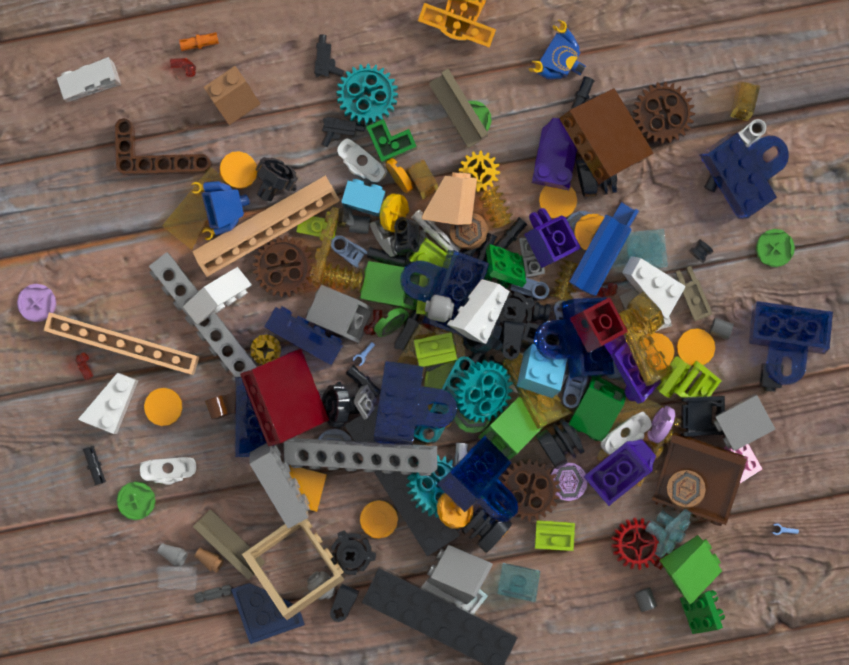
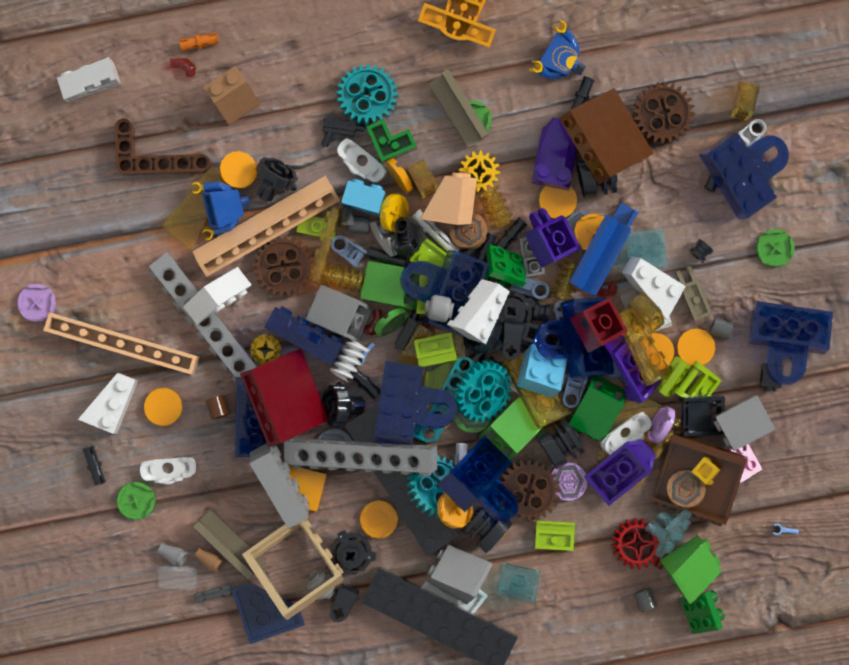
(83, 367): clear red arm -> none
(323, 63): black piece -> none
(349, 360): none -> white piece
(364, 401): light grey slope -> none
(706, 470): none -> yellow panel

